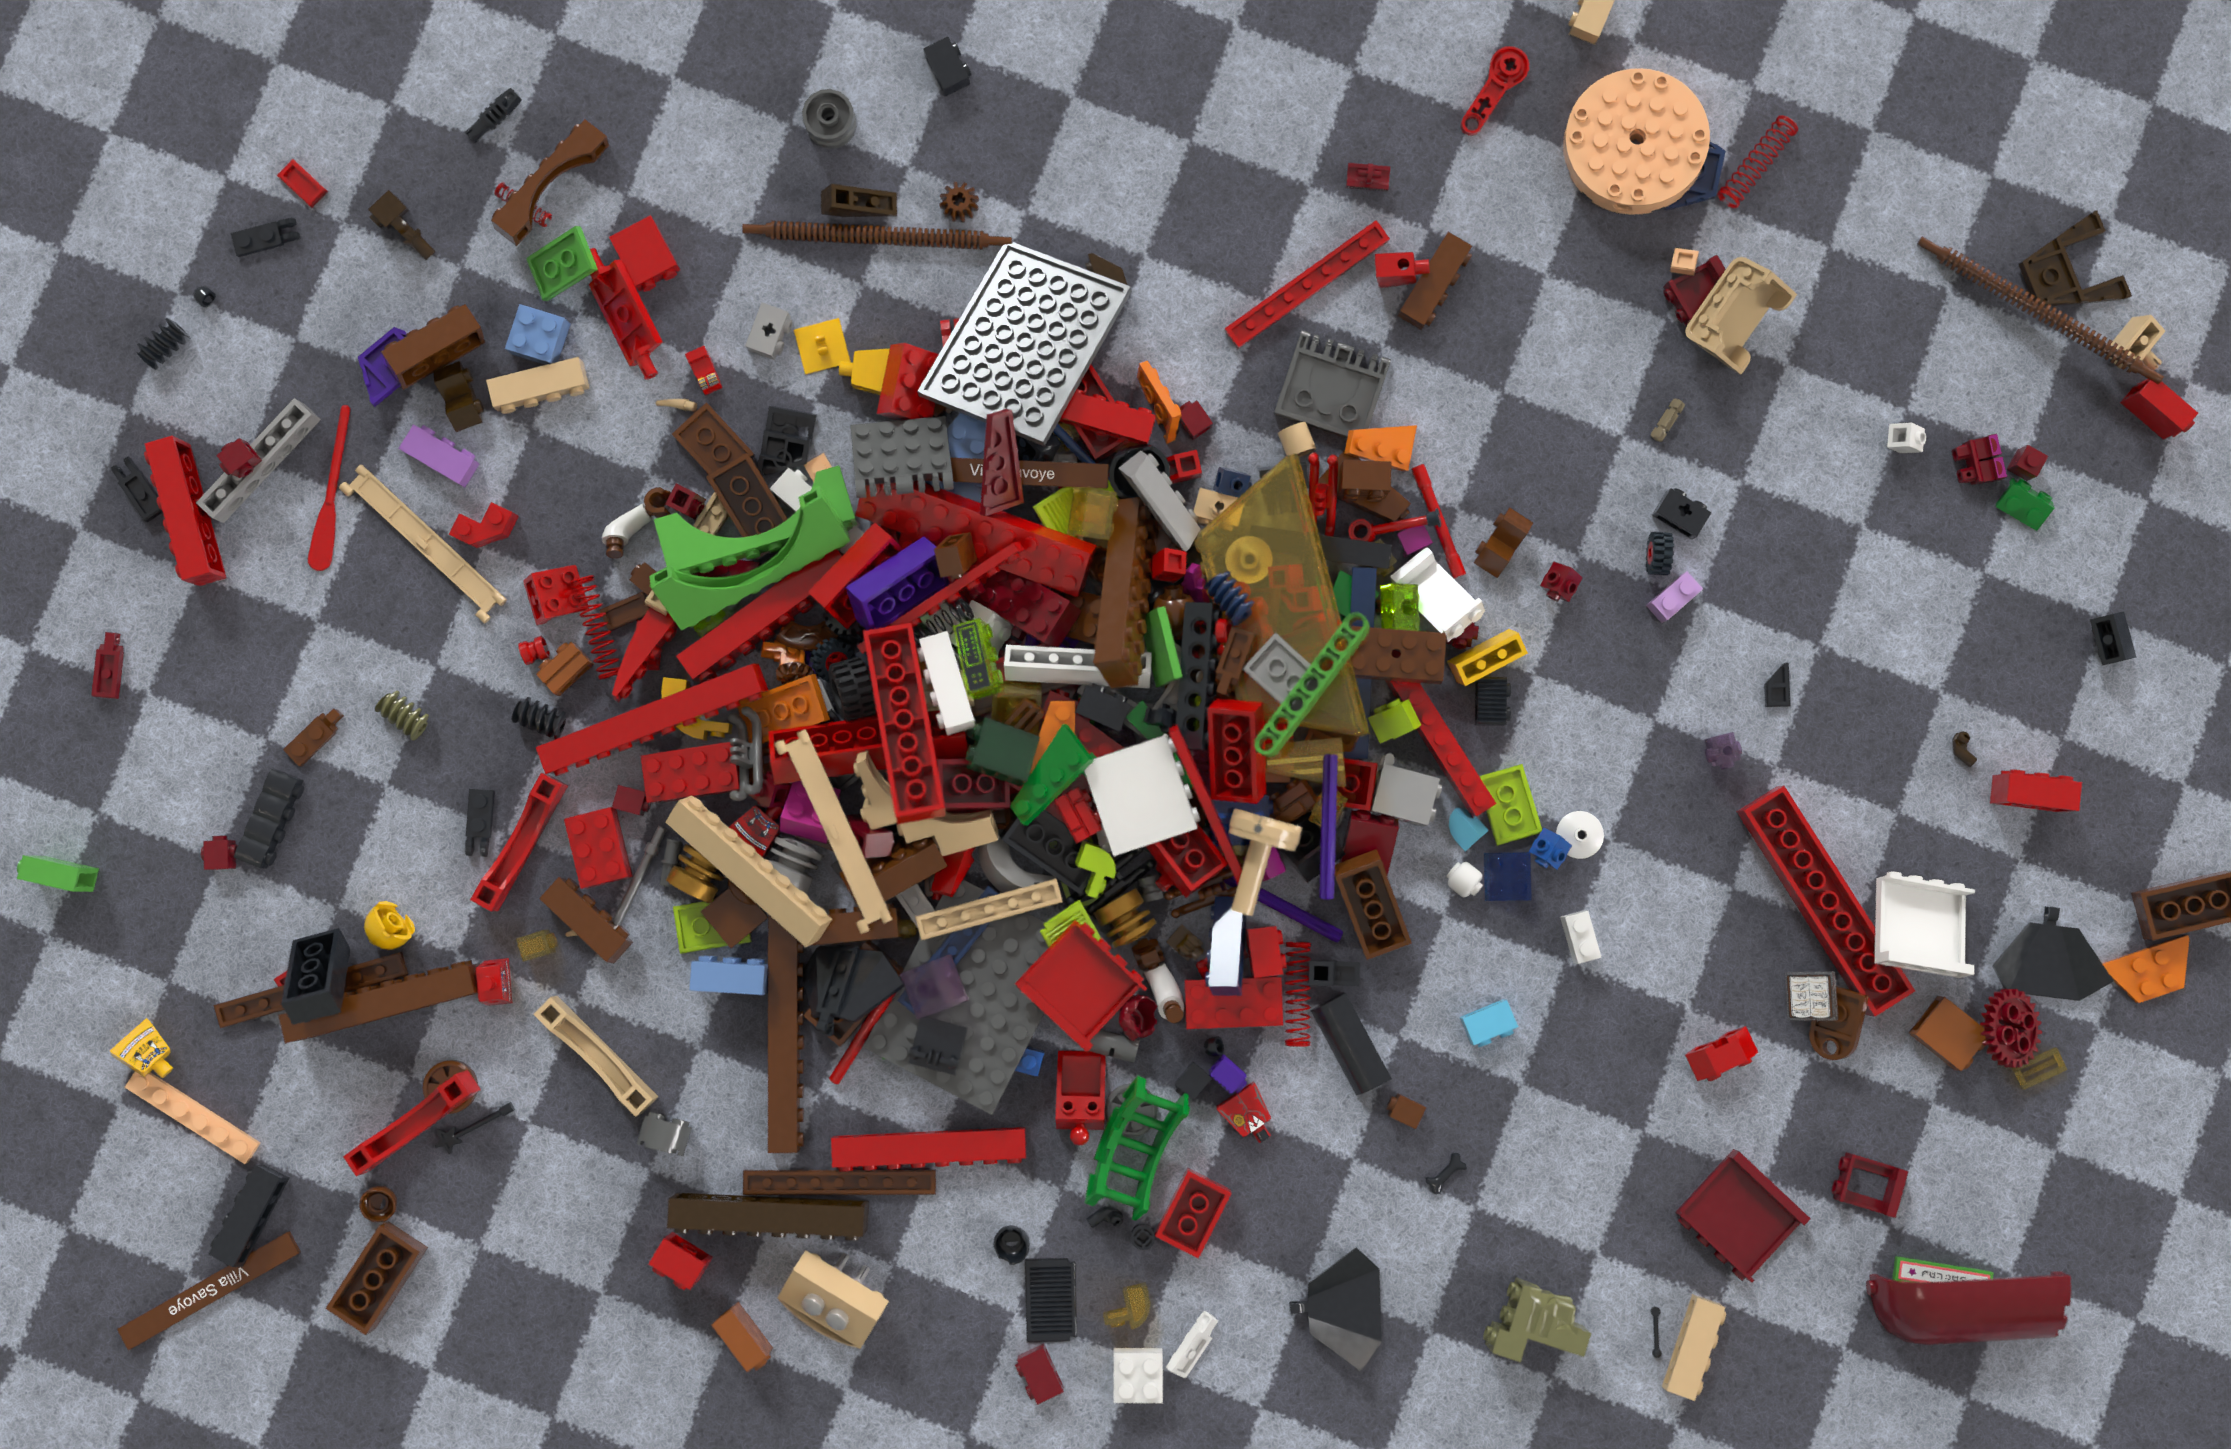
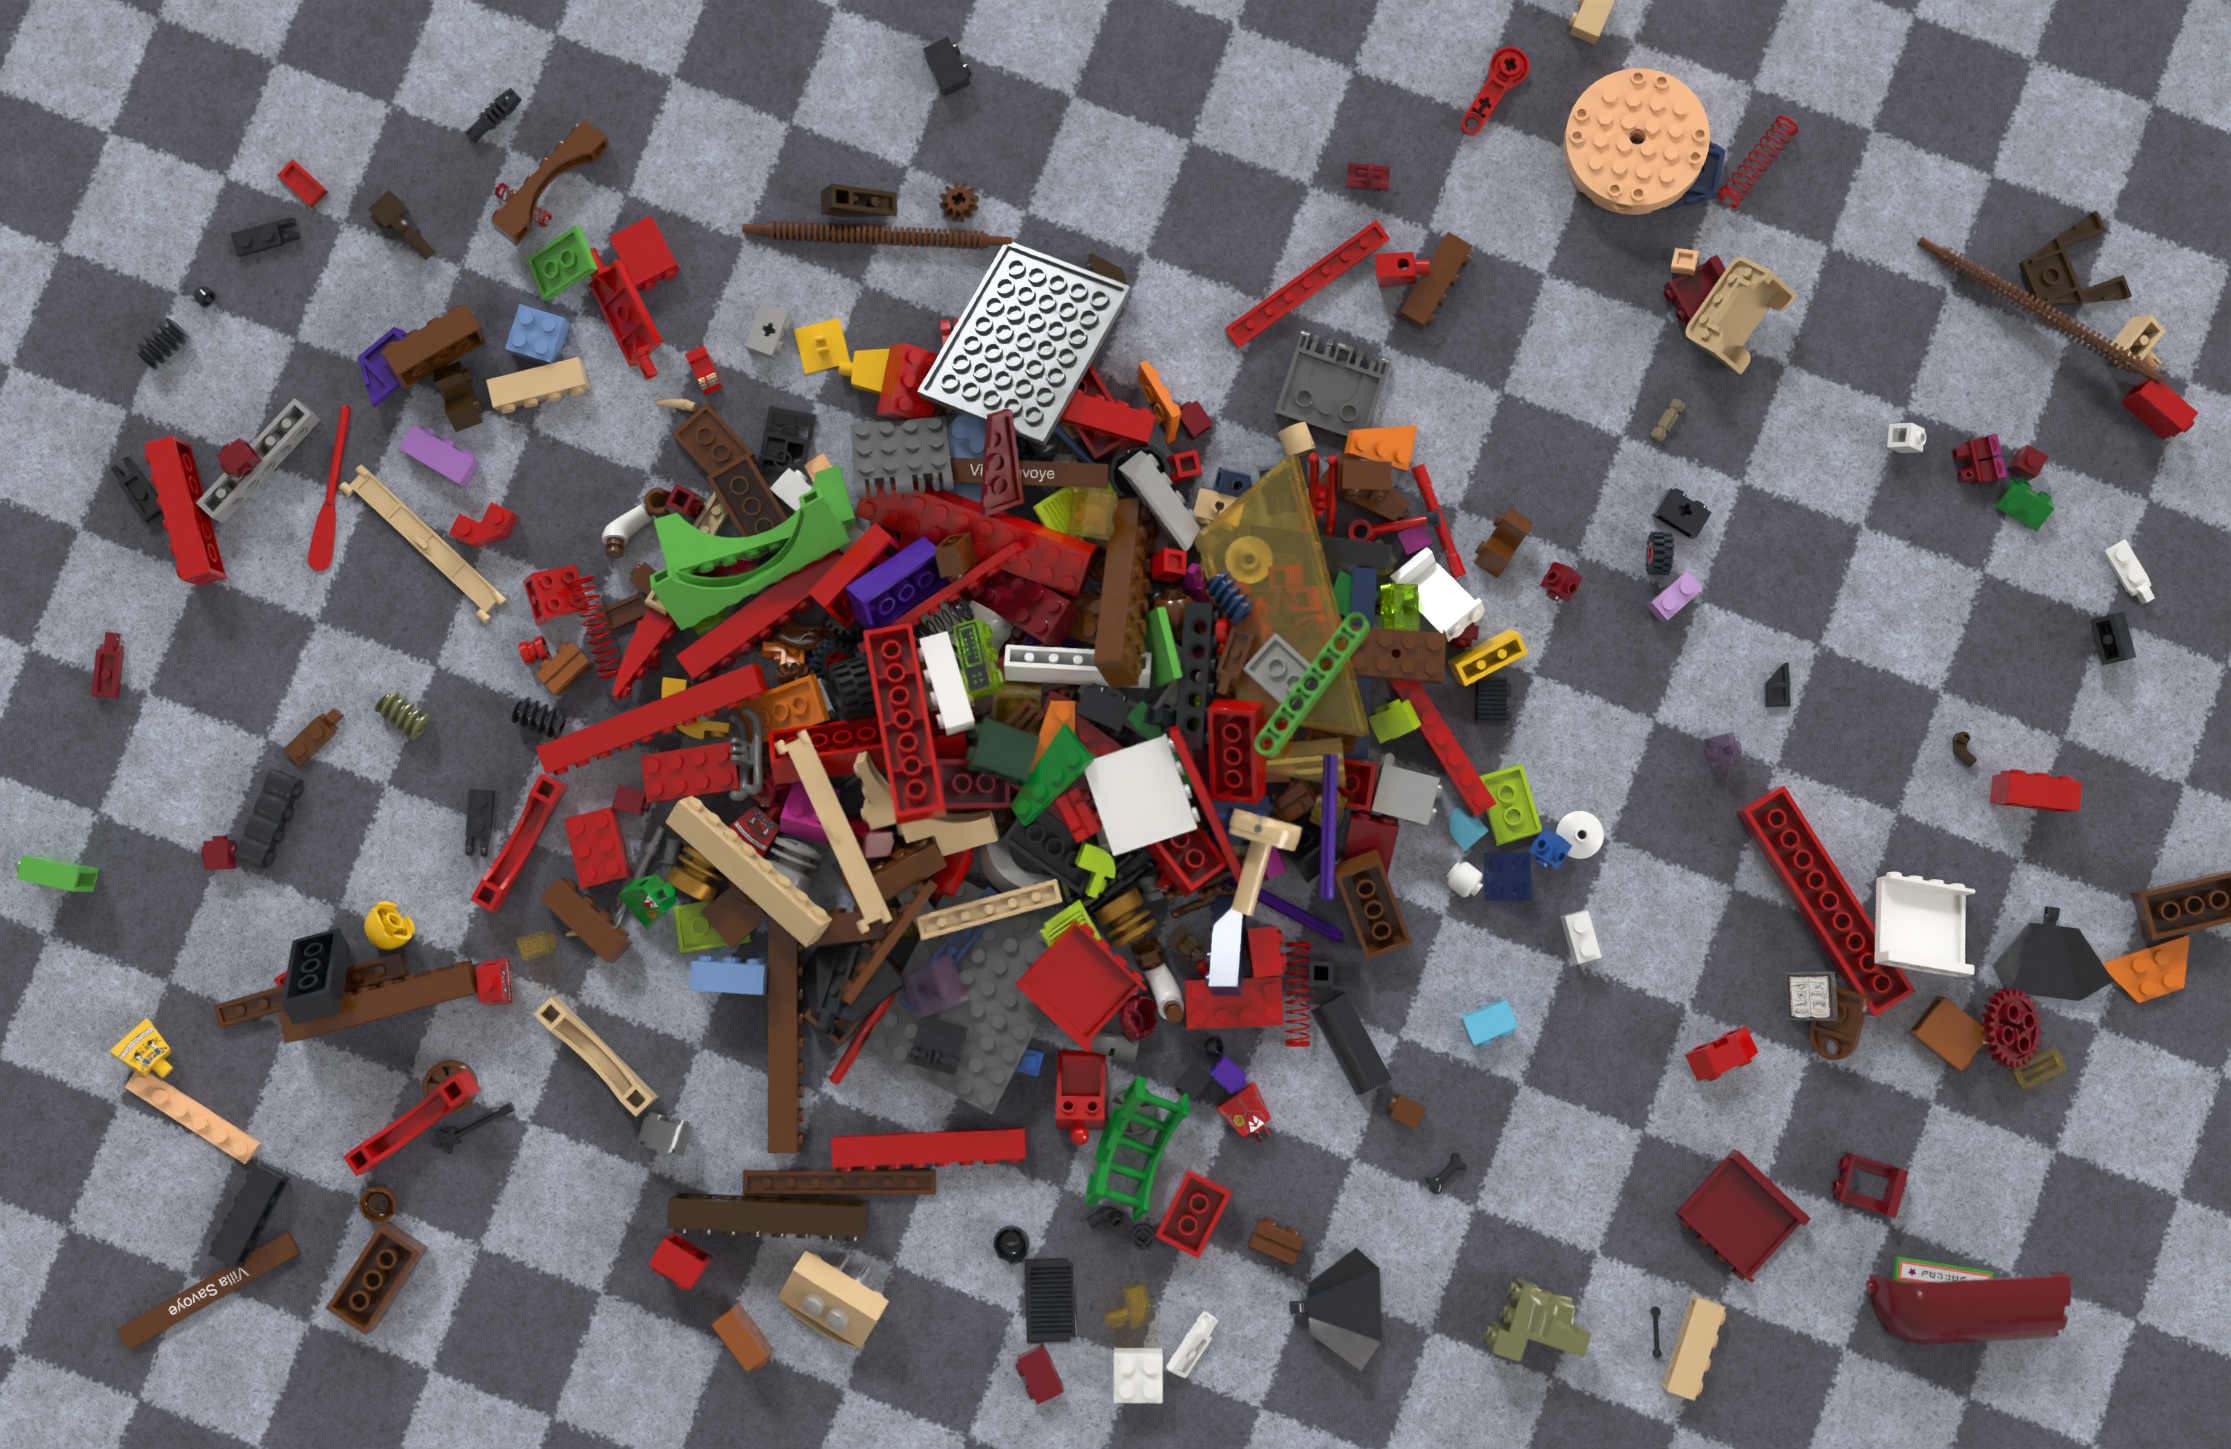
(648, 898): none -> green torso
(828, 105): dark grey wheel -> none
(880, 949): none -> reddish brown plate
(1275, 1240): none -> reddish brown brick
(2129, 571): none -> white hinge

